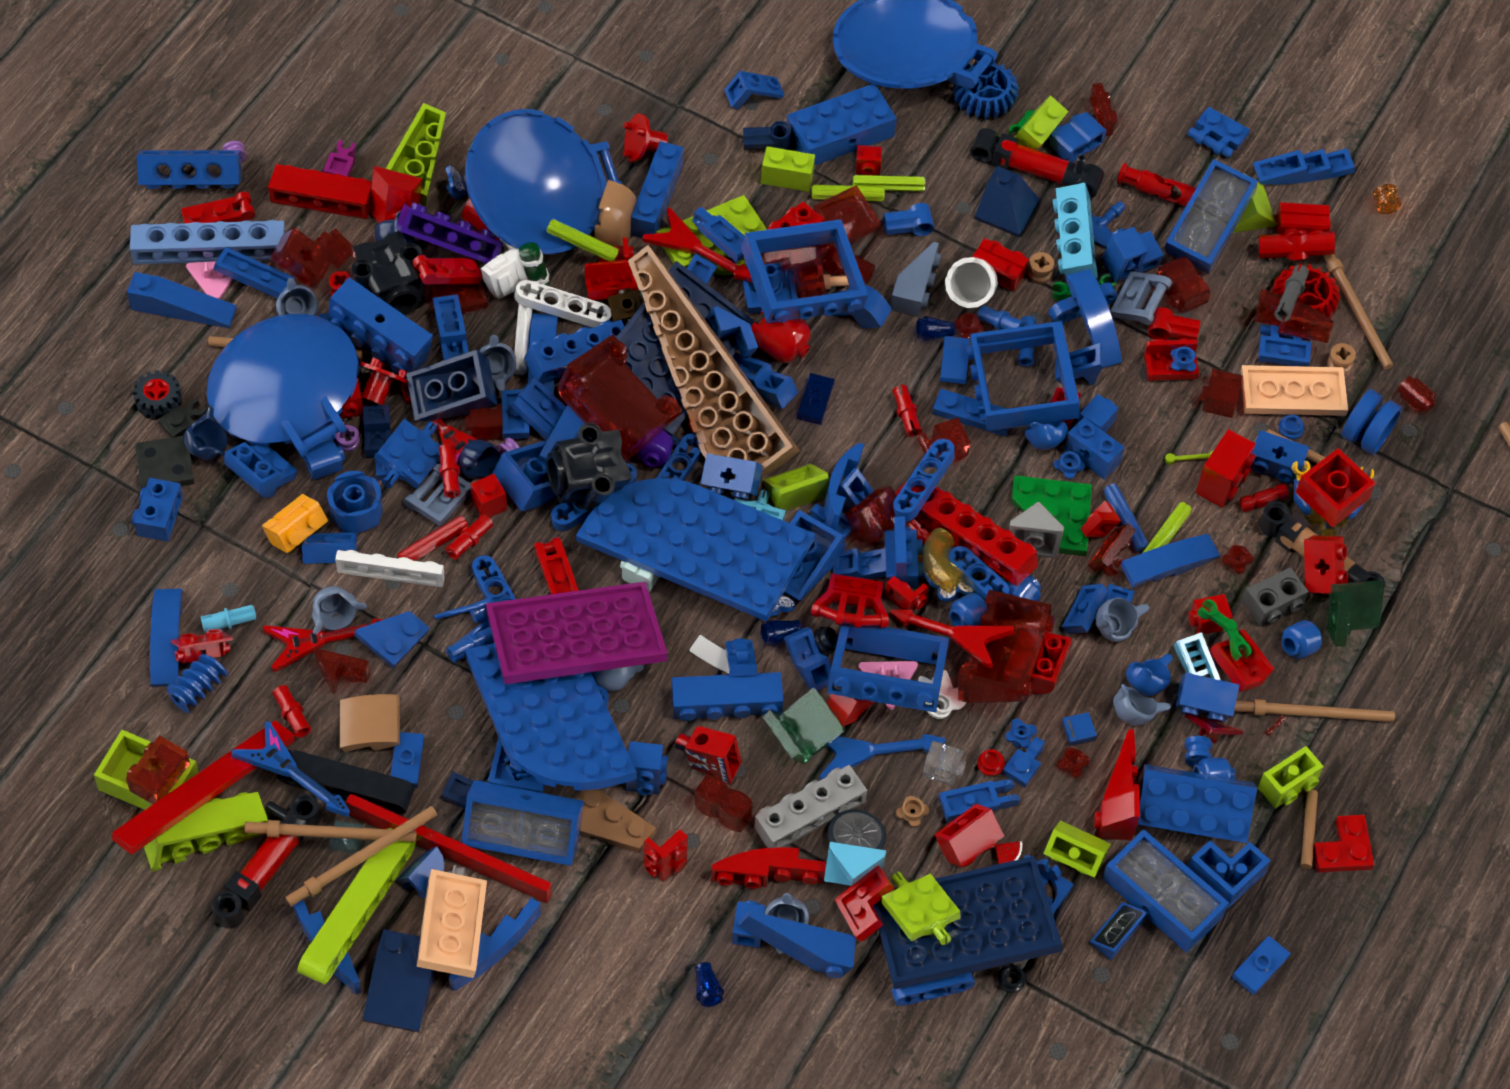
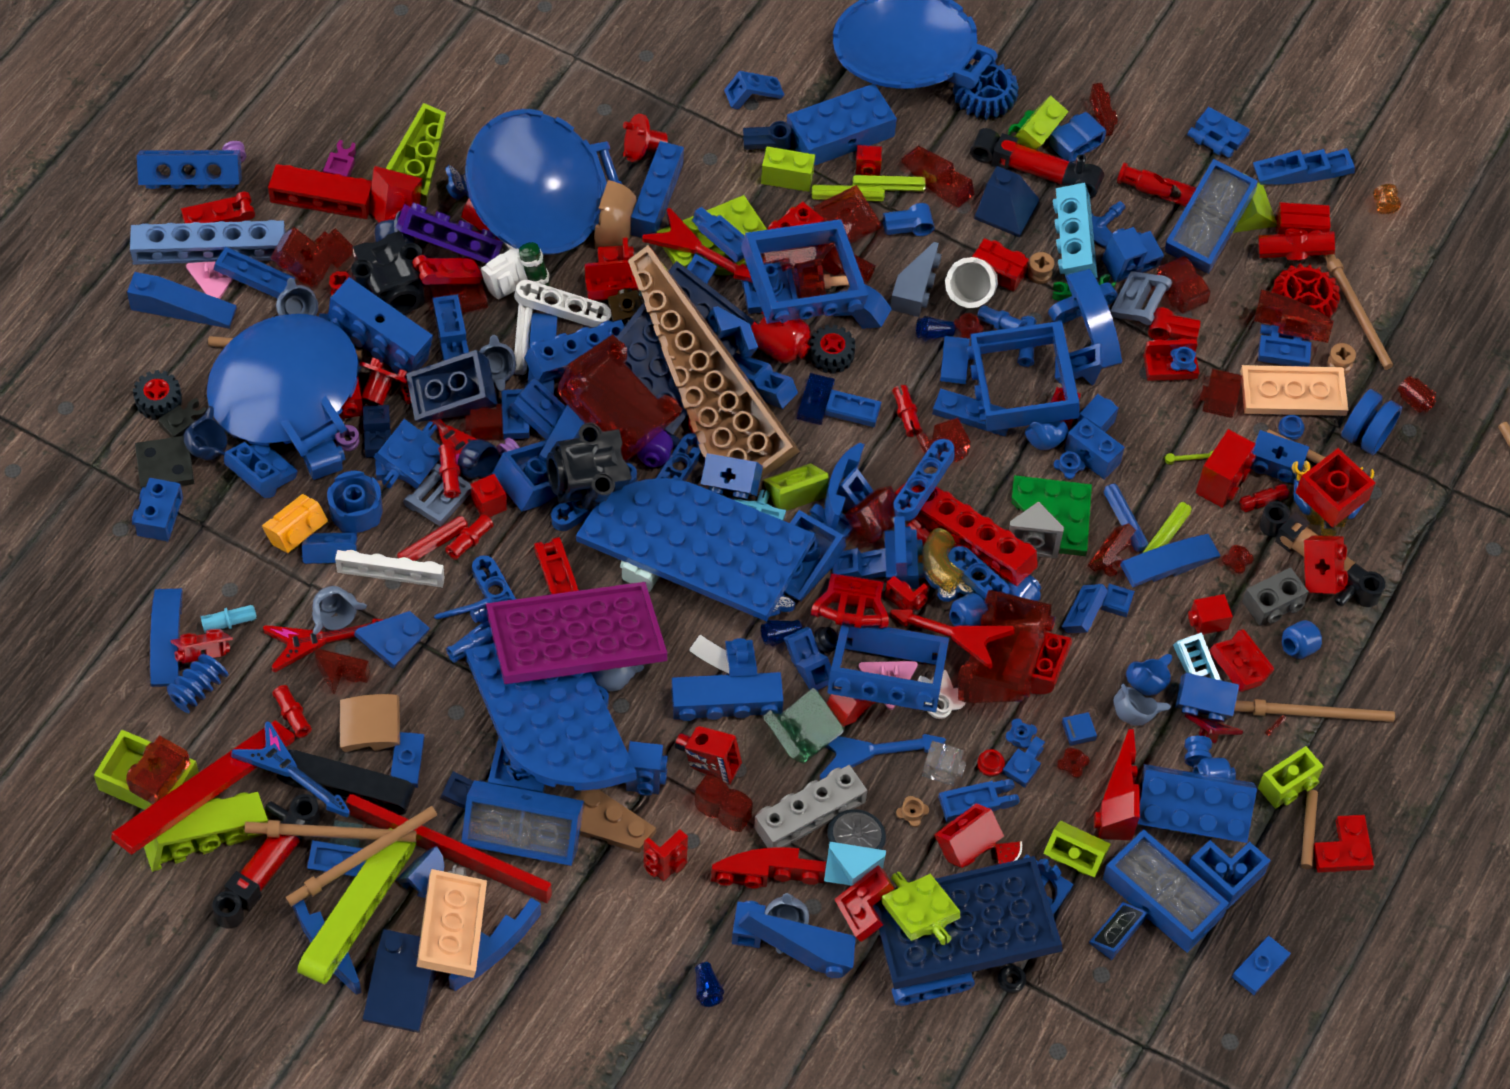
(327, 855): none -> blue plate
(582, 240): lime axle -> none
(833, 340): none -> black wheel
(853, 408): none -> blue plate
(939, 176): none -> clear red slope
(1101, 521): red bracket -> none
(1118, 618): sand blue hair -> none
(1229, 626): green piece -> none
(1293, 289): dark grey pin -> none
(1354, 608): clear green bracket -> none

